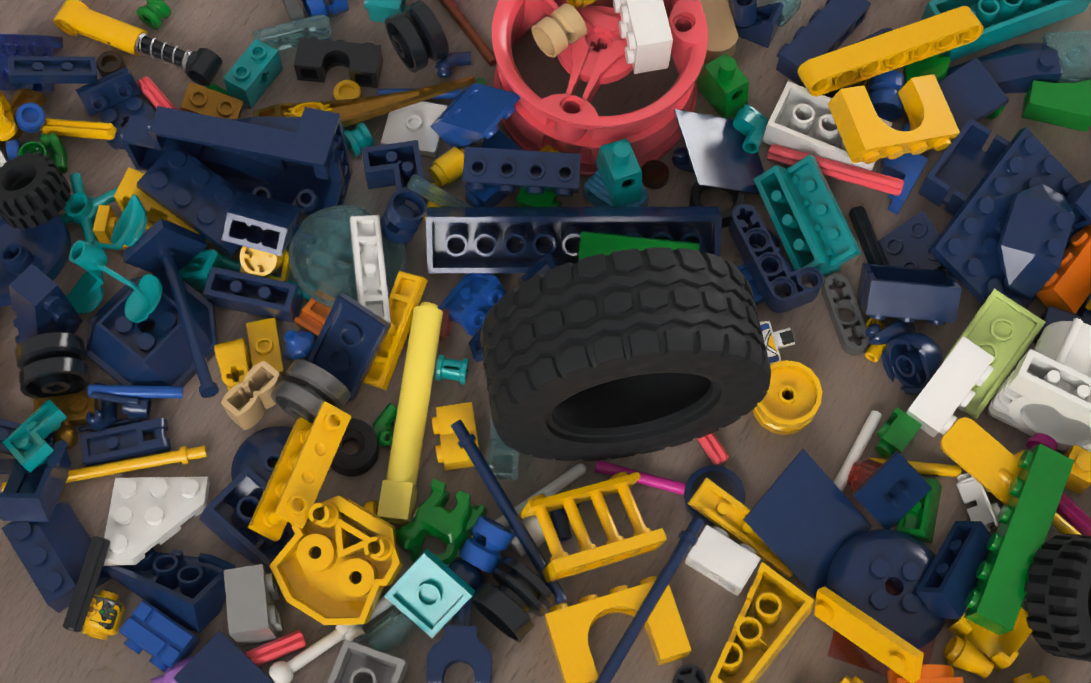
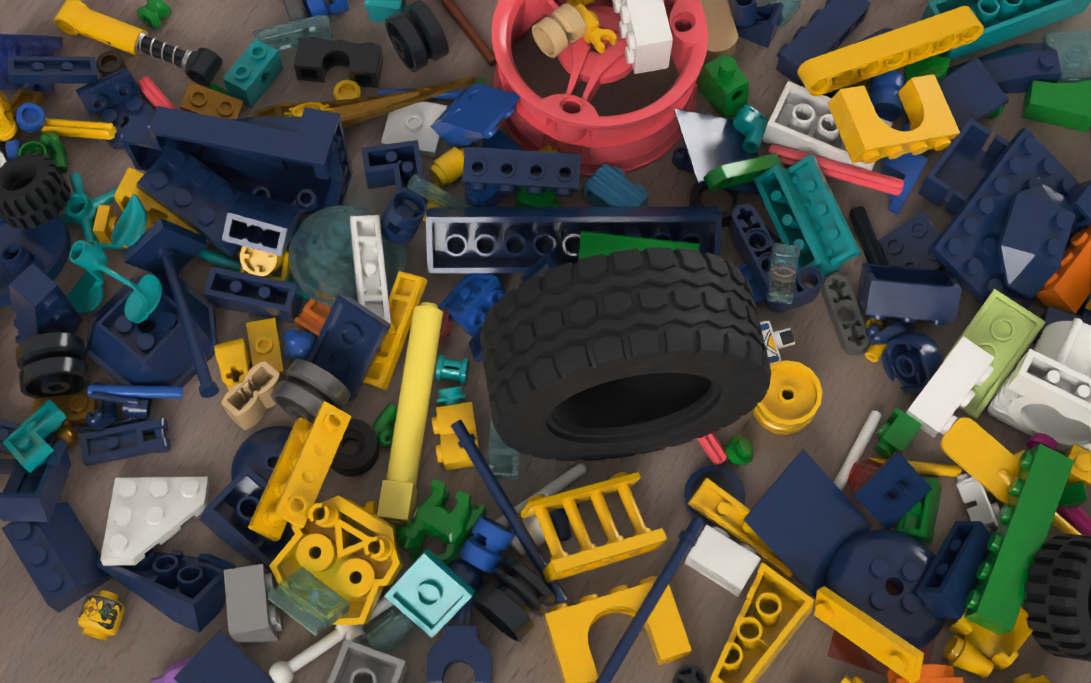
(86, 584): black axle -> none
(158, 635): blue brick -> none
(182, 455): yellow bar -> none
(197, 270): teal slope -> none
(277, 648): coral axle -> none
(309, 601): none -> clear light blue plate
(358, 138): teal wheel -> none
(450, 396): none -> teal plate
(452, 59): dark blue arm -> none
(594, 33): none -> yellow plate
(619, 164): teal torso -> none
(646, 478): dark pink bar -> none
(655, 174): dark brown tile -> none
(739, 450): none -> green plate
(740, 172): none -> green beam
(782, 273): none -> clear light blue leg
(1073, 496): none -> green piece

